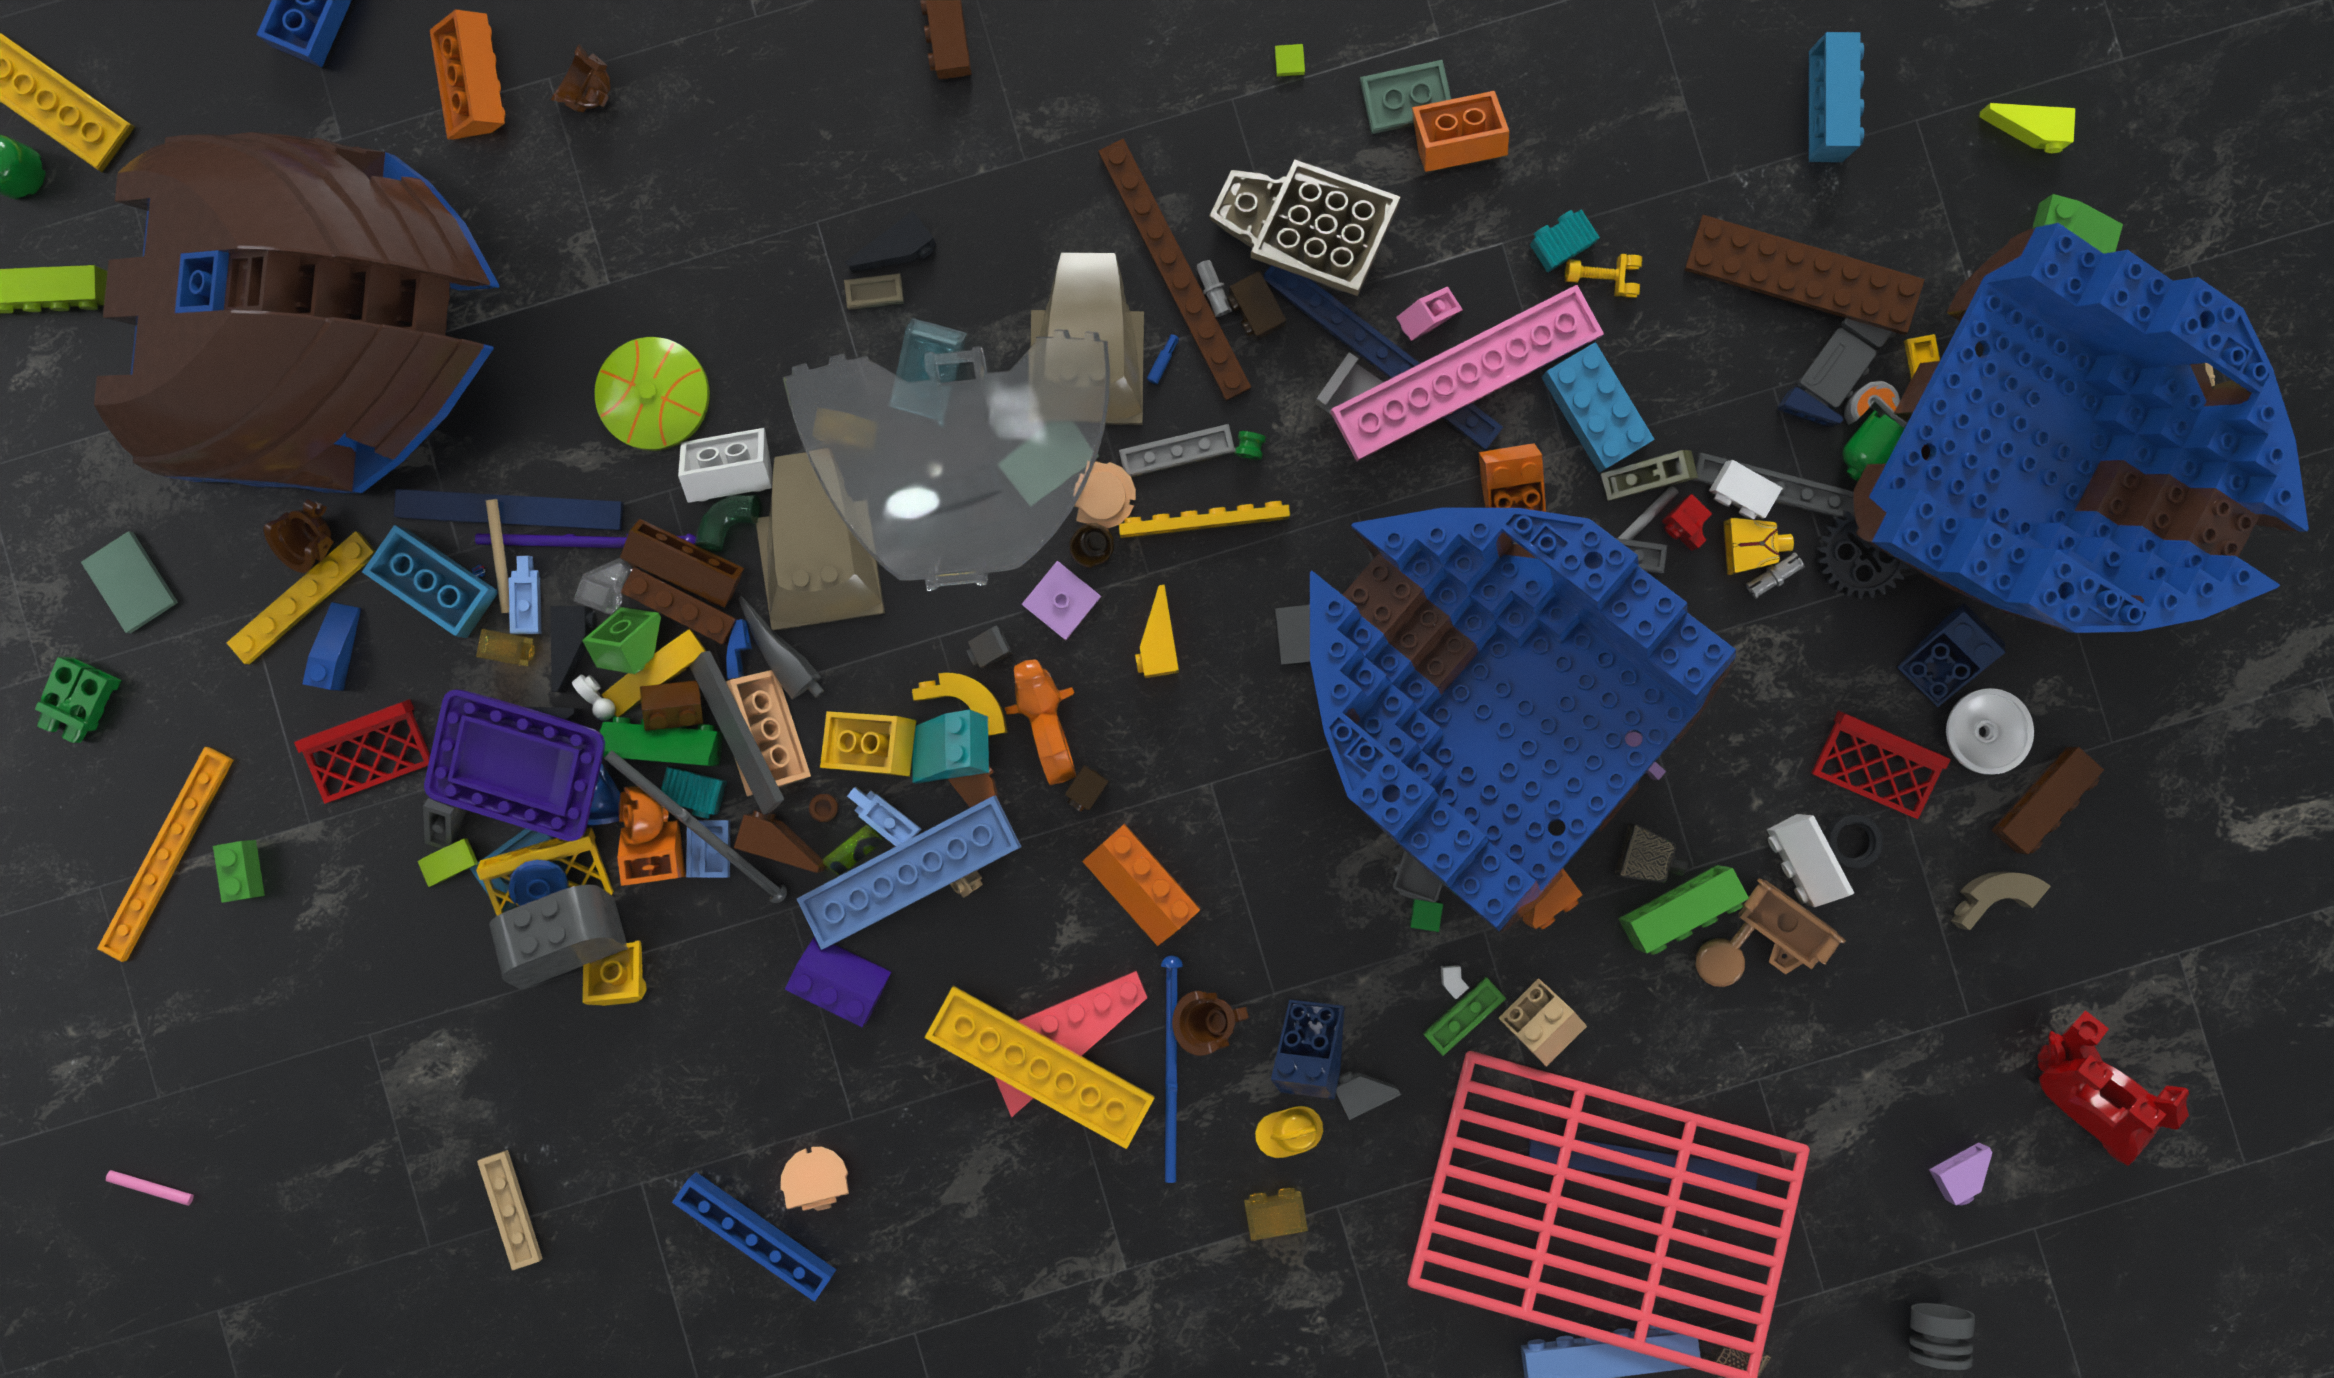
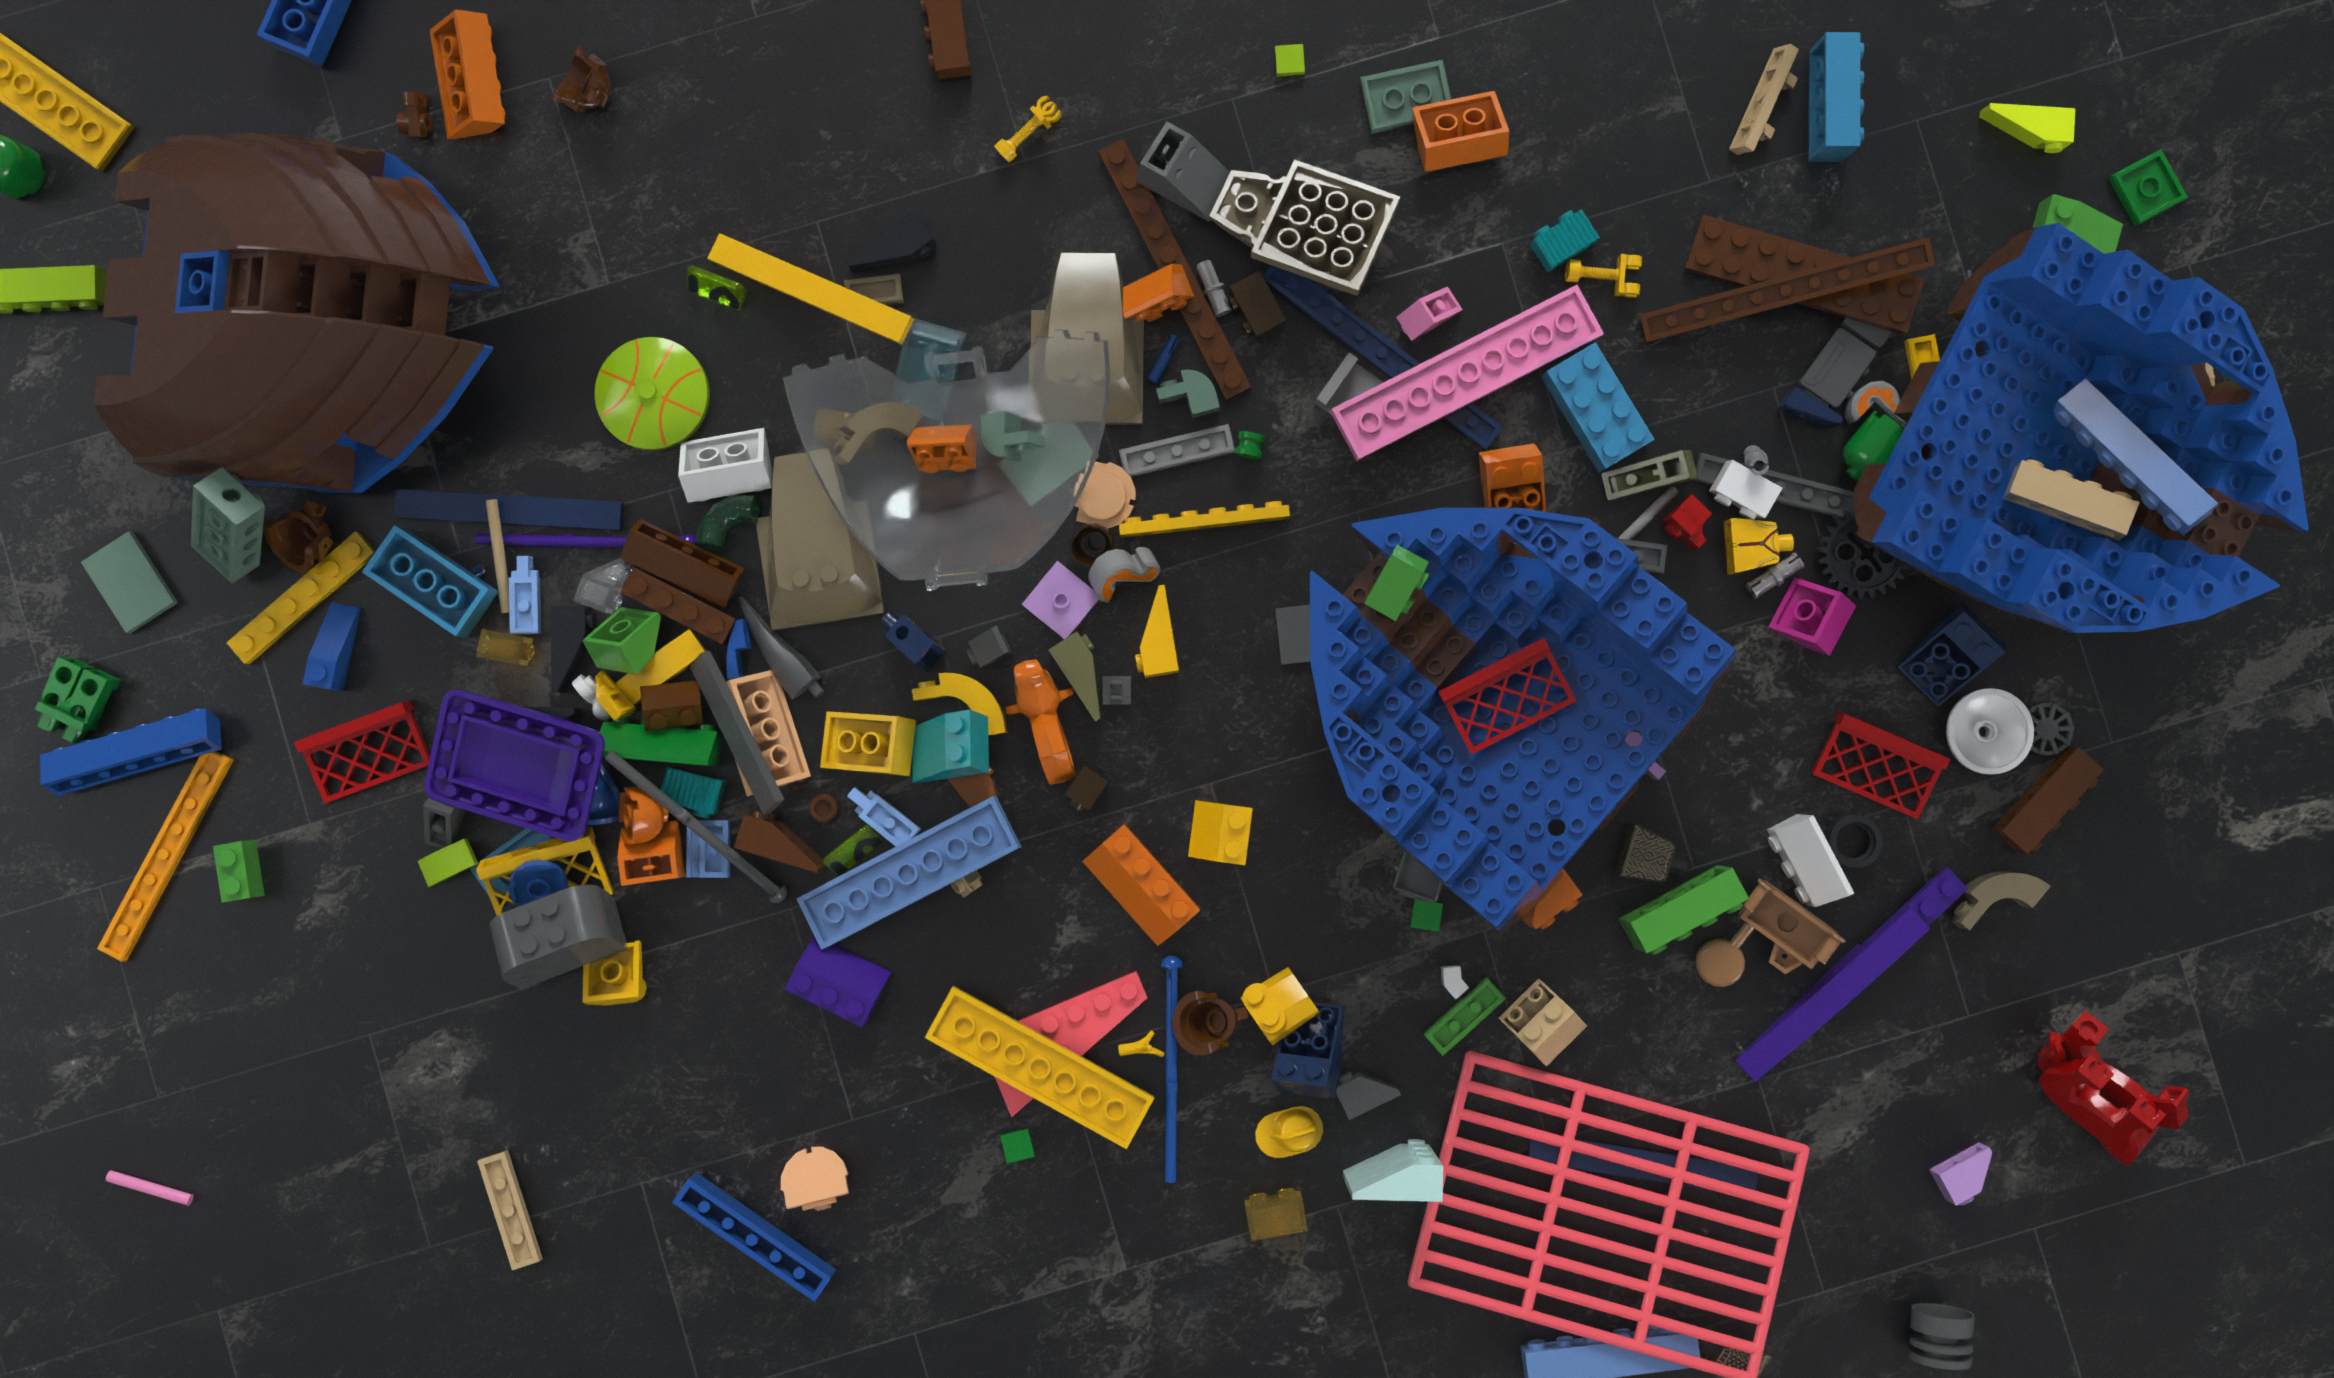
(130, 751): none -> blue brick
(227, 524): none -> sand green brick
(415, 119): none -> reddish brown plate
(612, 697): none -> yellow tile
(716, 287): none -> clear neon green slope
(811, 289): none -> yellow tile
(887, 417): none -> dark tan arch
(912, 641): none -> dark blue torso
(943, 448): none -> orange slope
(1004, 438): none -> sand green brick
(1017, 1145): none -> green tile
(1041, 116): none -> yellow bar
(1078, 666): none -> olive slope
(1116, 690): none -> dark grey tile
(1121, 567): none -> light grey animal
(1140, 1046): none -> yellow bar
(1156, 293): none -> orange slope
(1183, 171): none -> dark grey slope
(1196, 388): none -> sand green brick
(1220, 832): none -> yellow slope
(1279, 1005): none -> yellow slope
(1396, 583): none -> bright green brick
(1398, 1174): none -> light aqua slope
(1495, 673): none -> red fence
(1756, 460): none -> light grey pin
(1774, 78): none -> tan hinge
(1788, 289): none -> reddish brown plate
(1812, 615): none -> dark pink slope
(1851, 974): none -> dark purple slope
(2048, 728): none -> dark grey wheel
(2071, 500): none -> tan brick
(2134, 457): none -> medium blue brick
(2147, 187): none -> green tile

